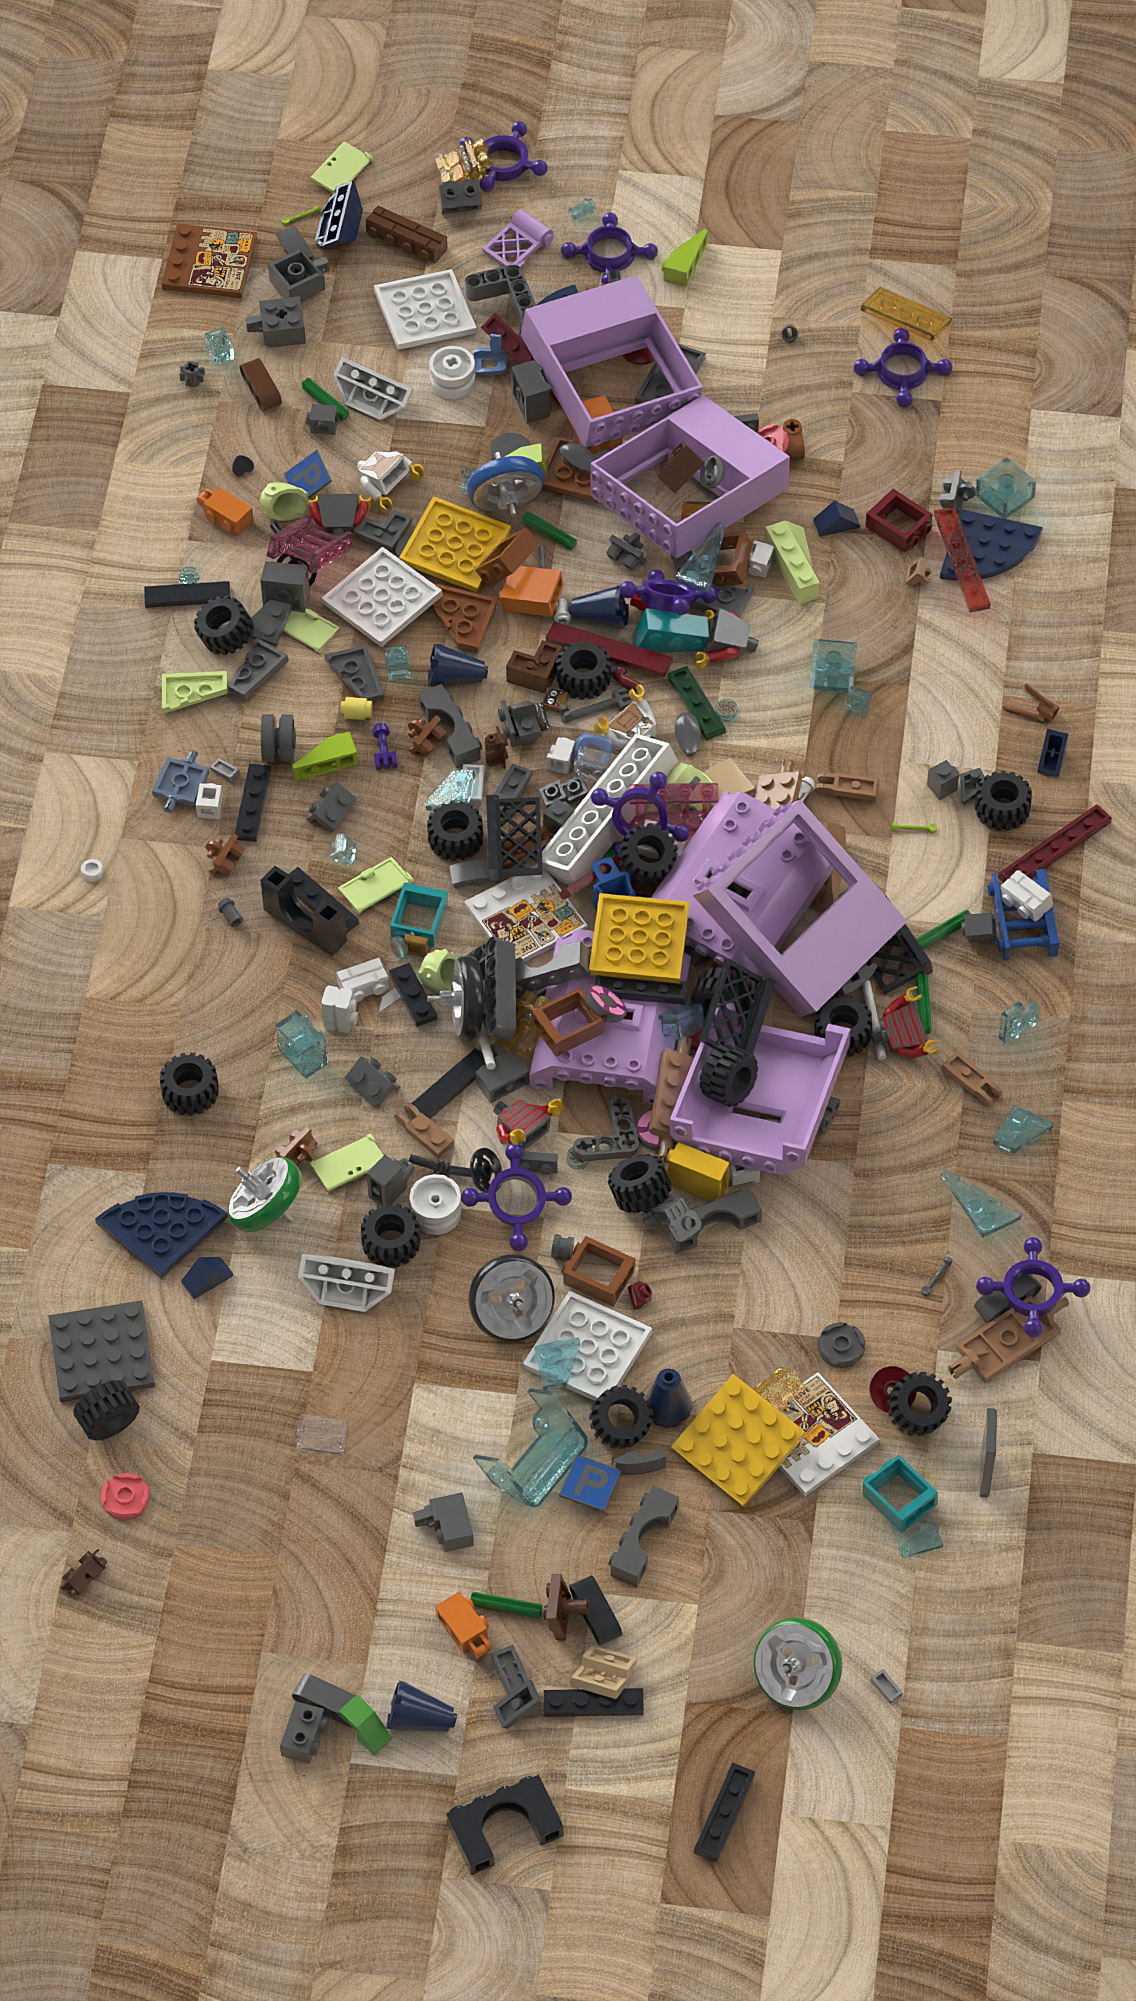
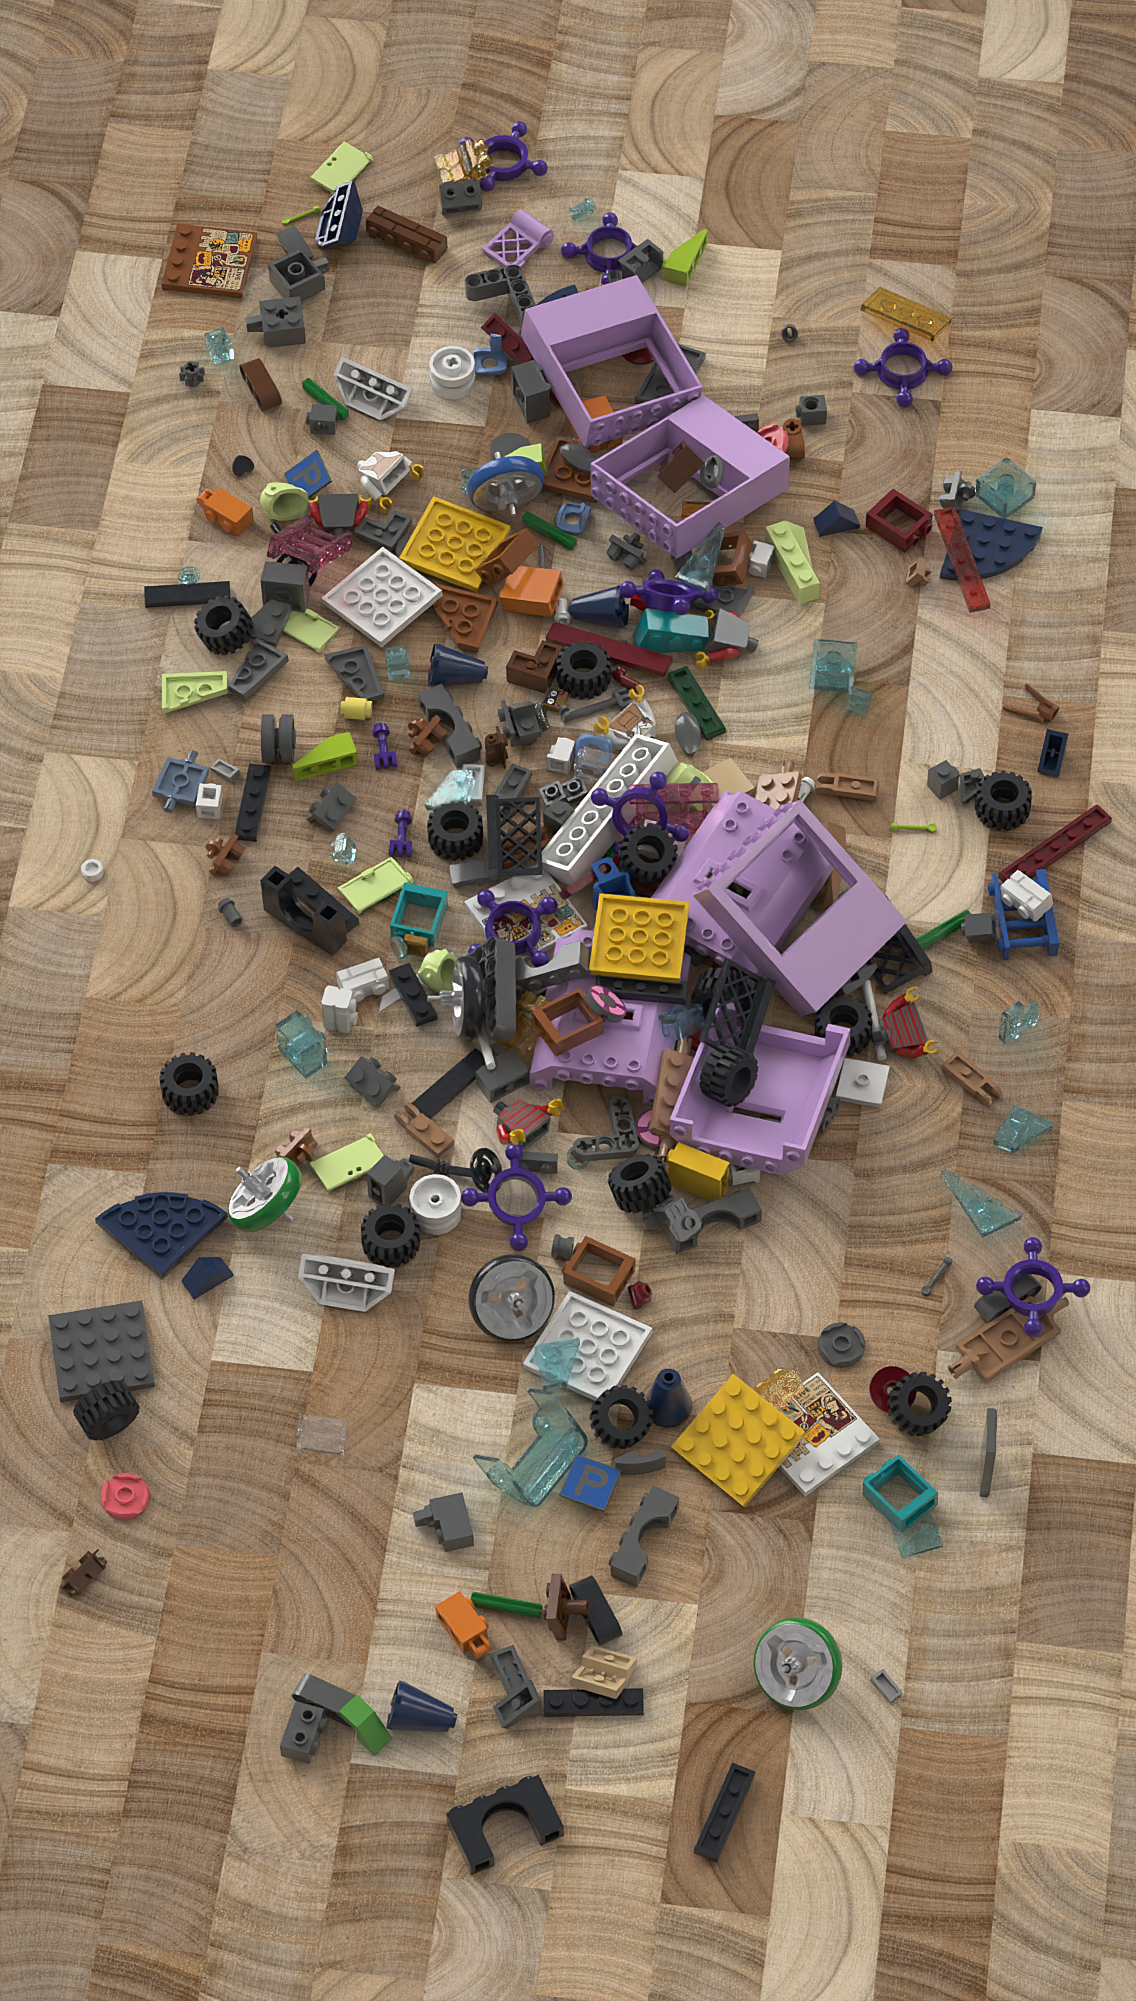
(403, 819): none -> dark purple hinge
(425, 309): white plate -> none
(547, 906): none -> dark purple piece
(570, 508): none -> medium blue piece
(642, 261): none -> dark grey window
(726, 709): tile -> none
(812, 410): none -> dark grey brick
(862, 1082): none -> white plate
(924, 1003): green axle -> none

